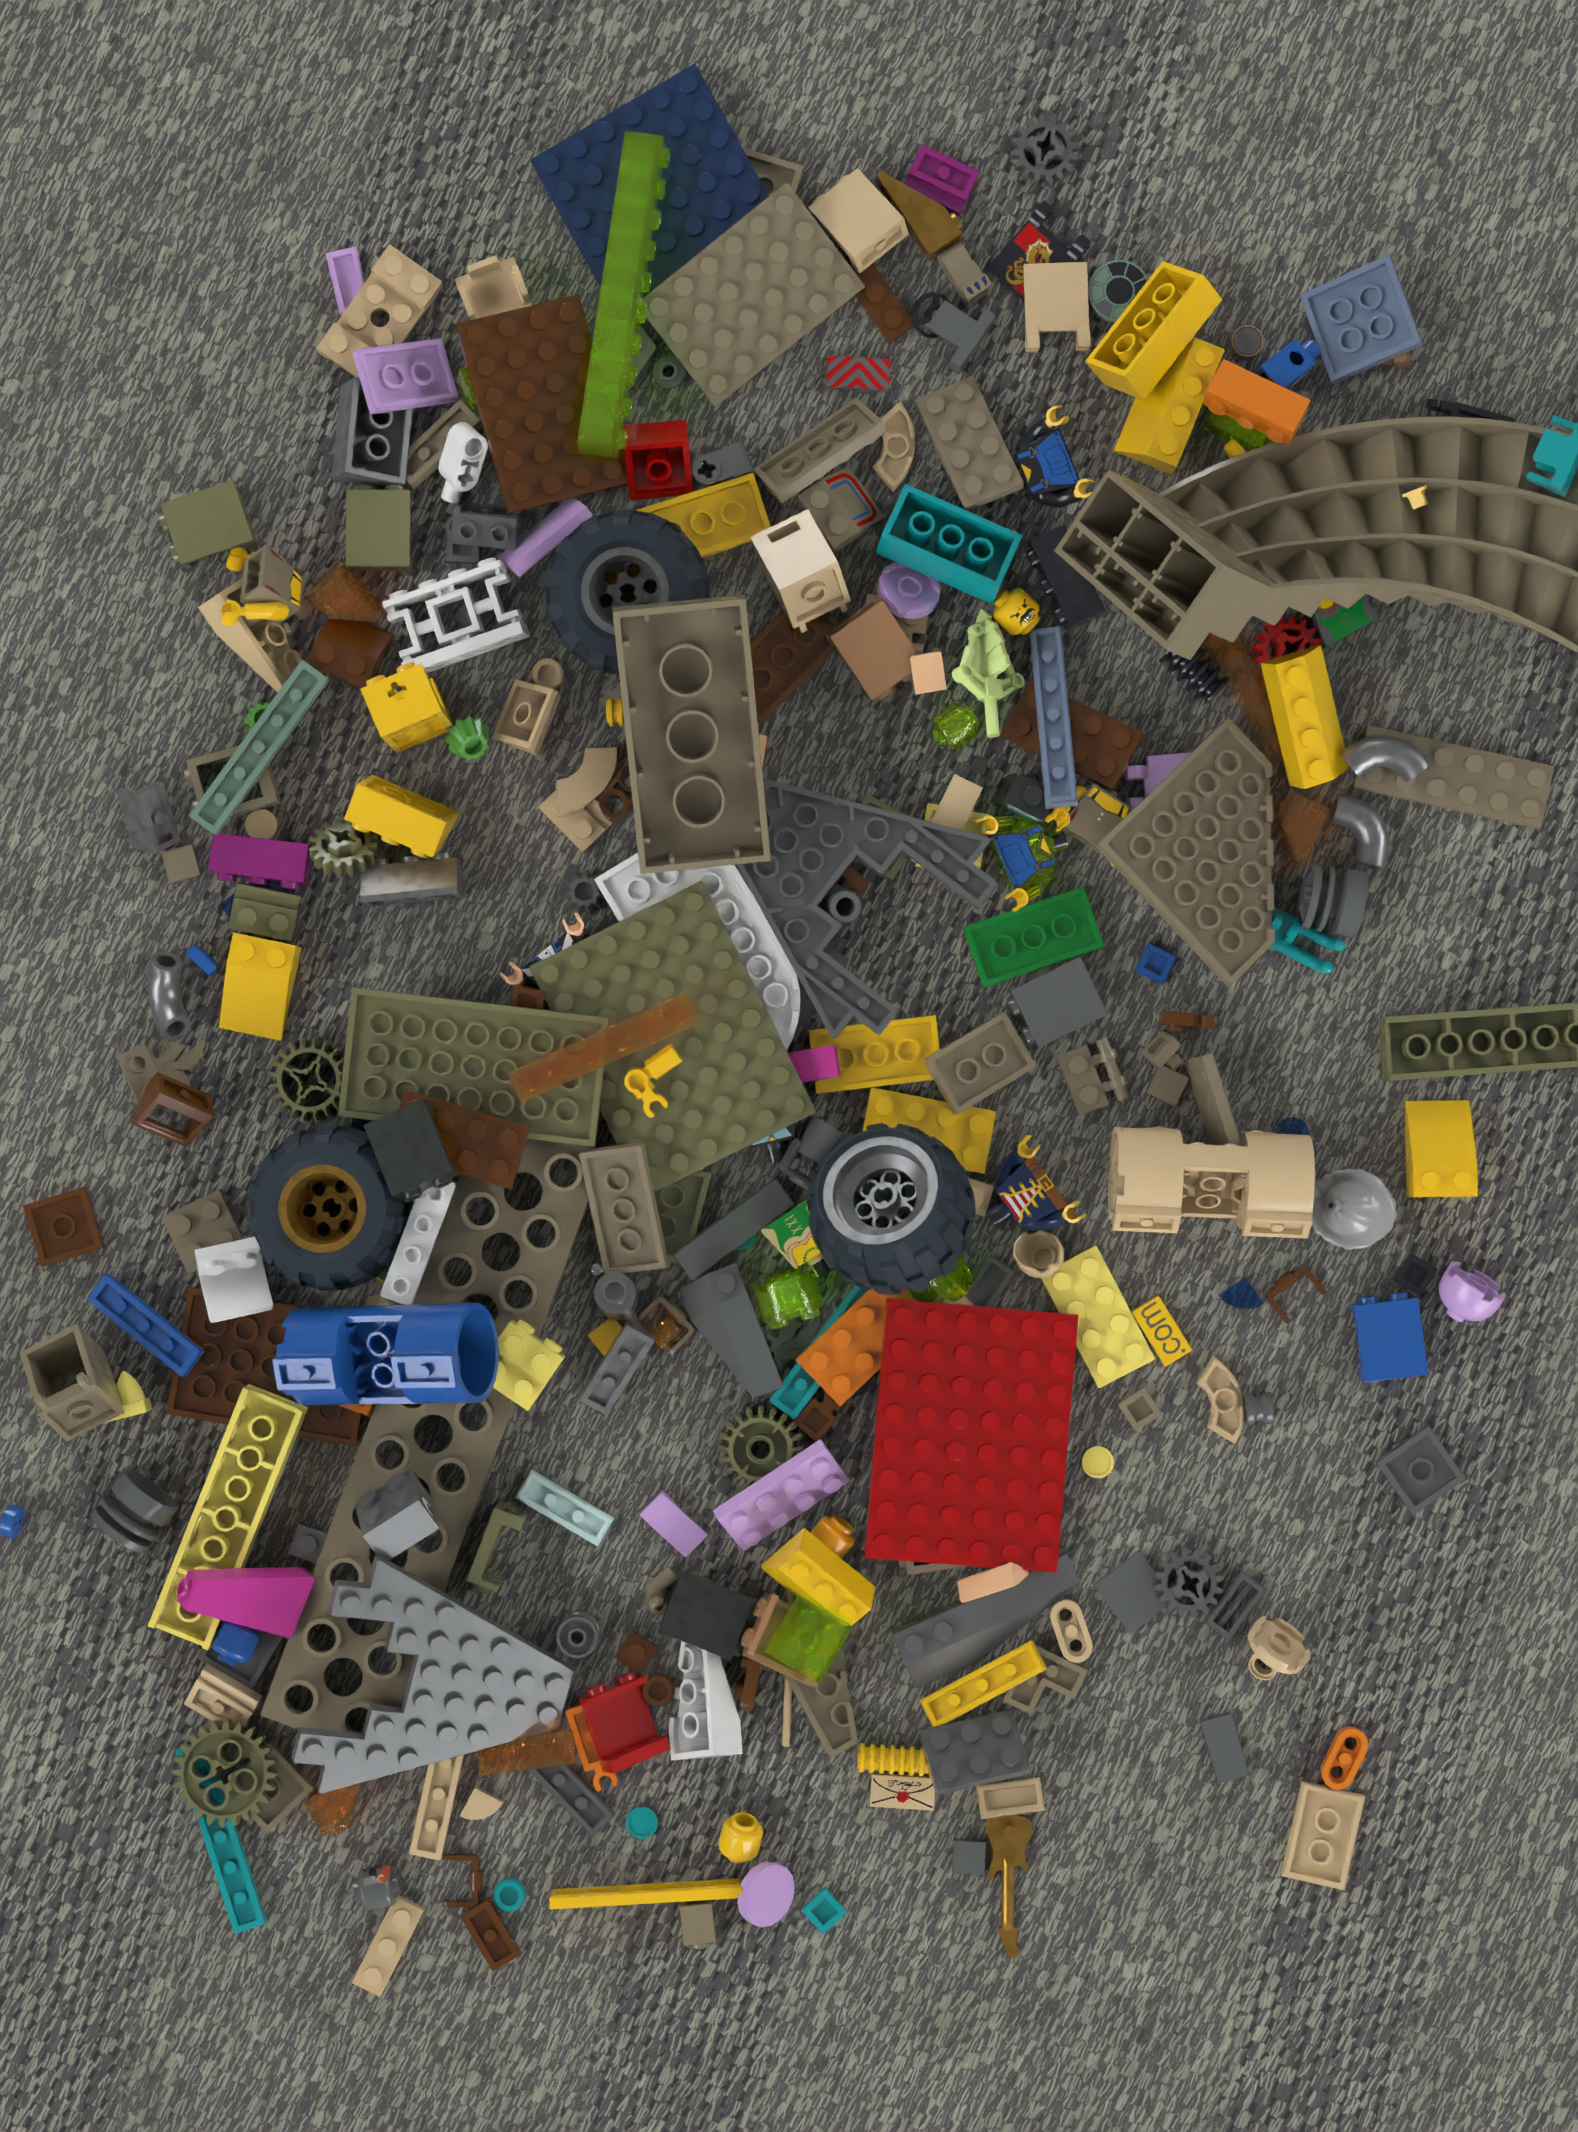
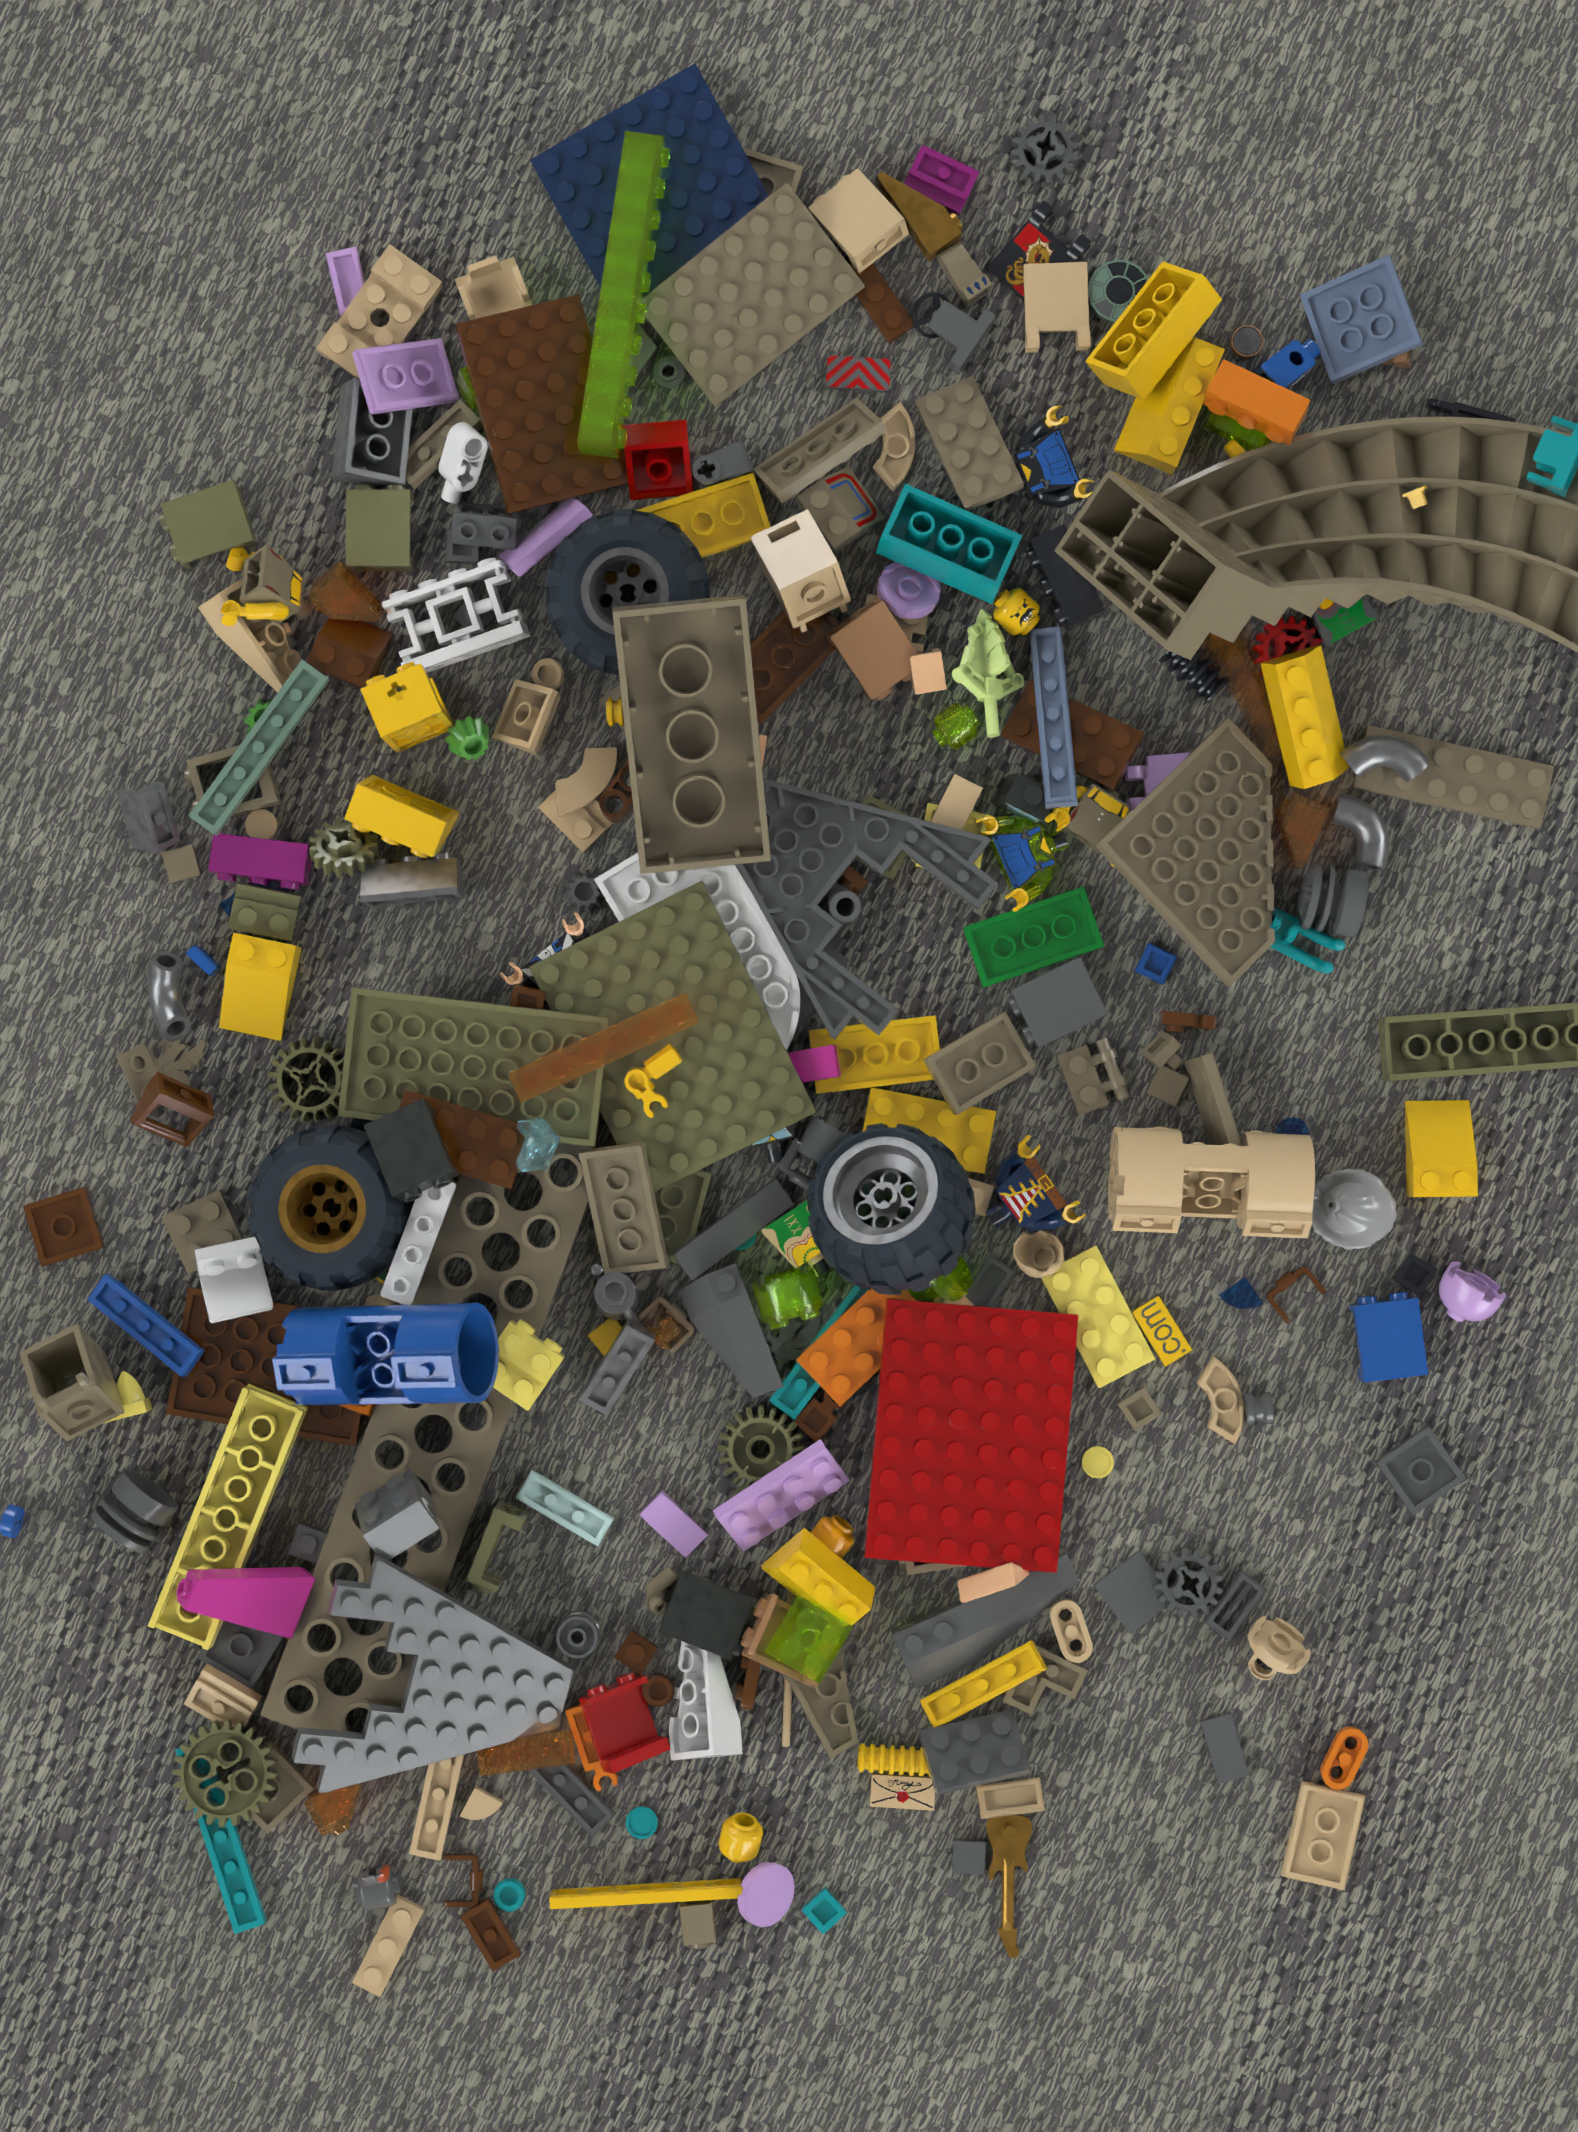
(234, 1643): blue head -> none
(538, 1145): none -> clear light blue bracket

